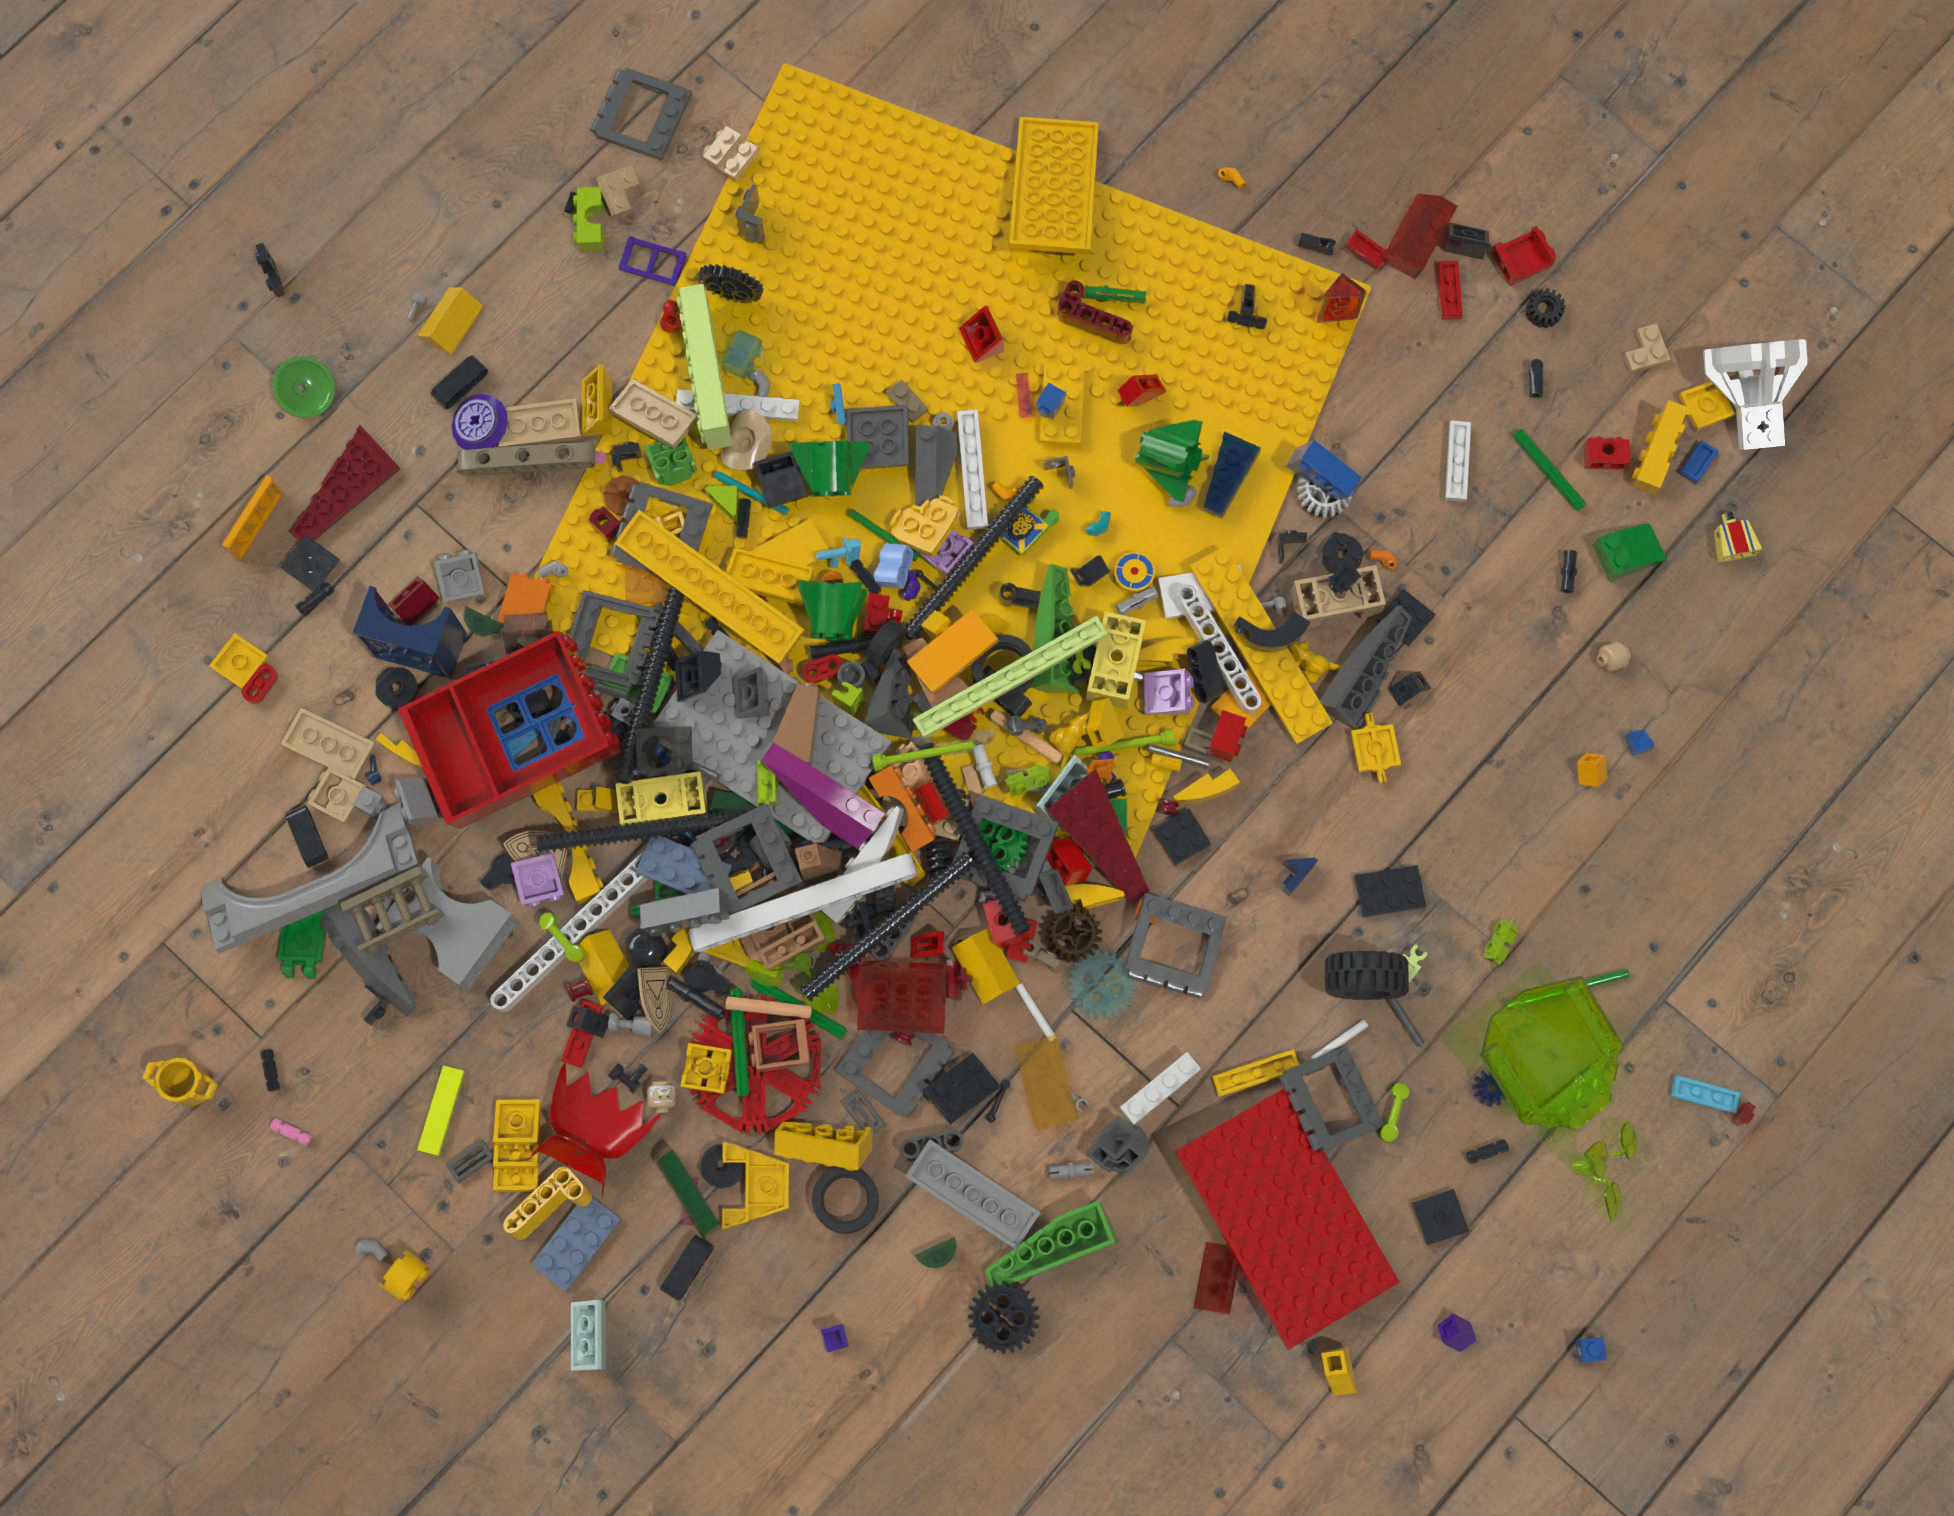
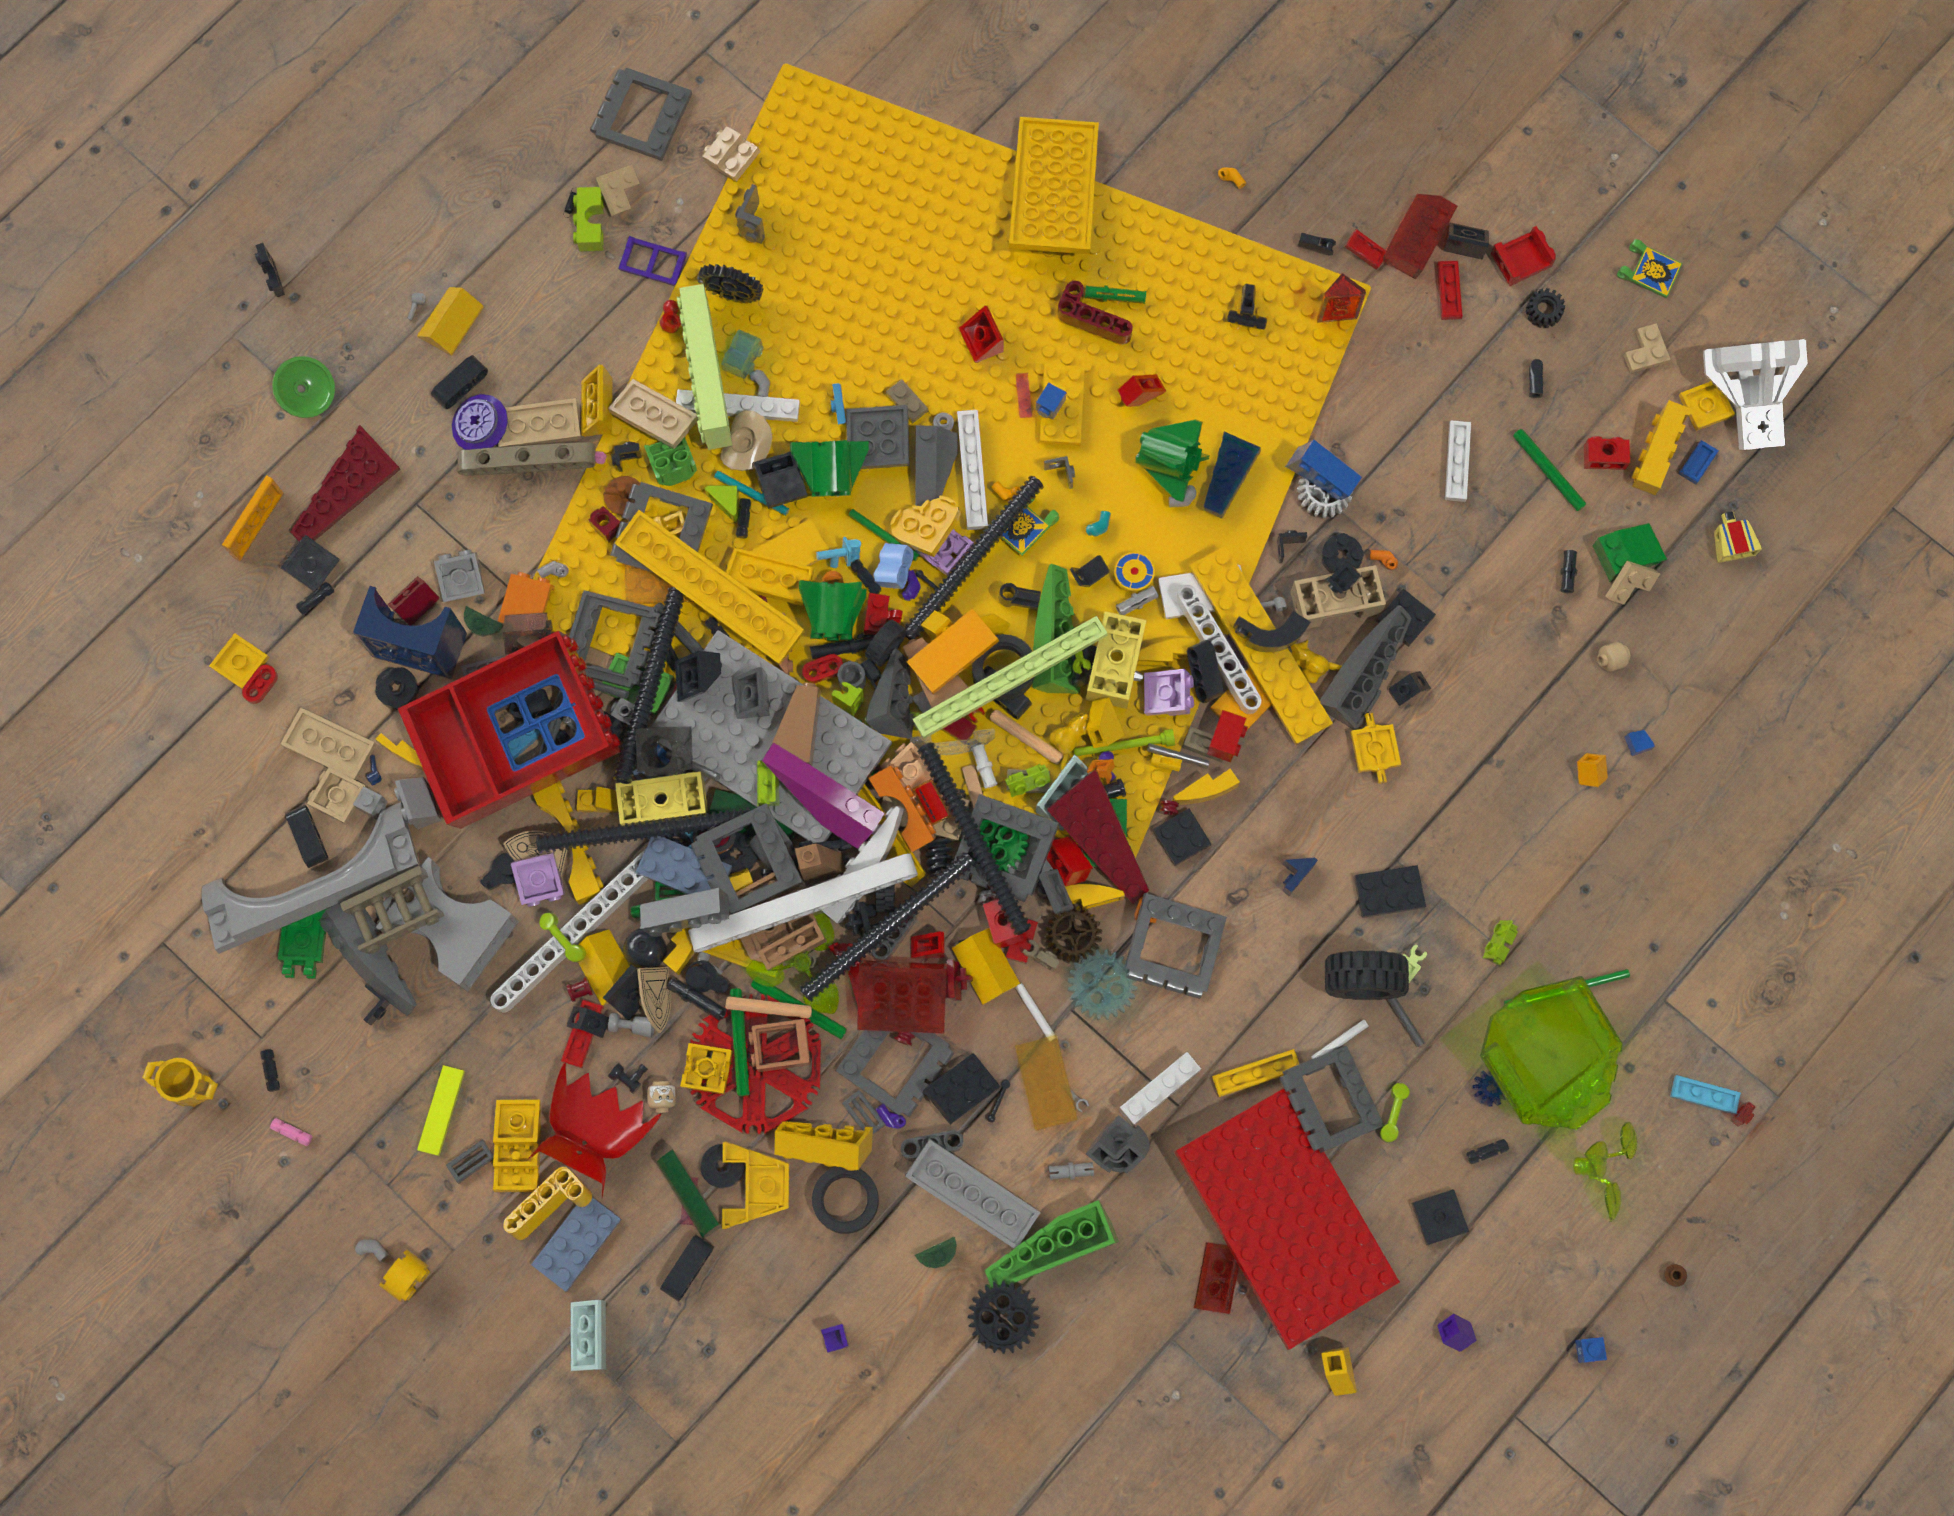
(881, 761): lime piece -> none
(890, 1119): none -> dark purple arm
(1017, 727): dark grey bar -> none
(1631, 576): none -> tan plate
(1653, 270): none -> flag
(1668, 1275): none -> reddish brown plate

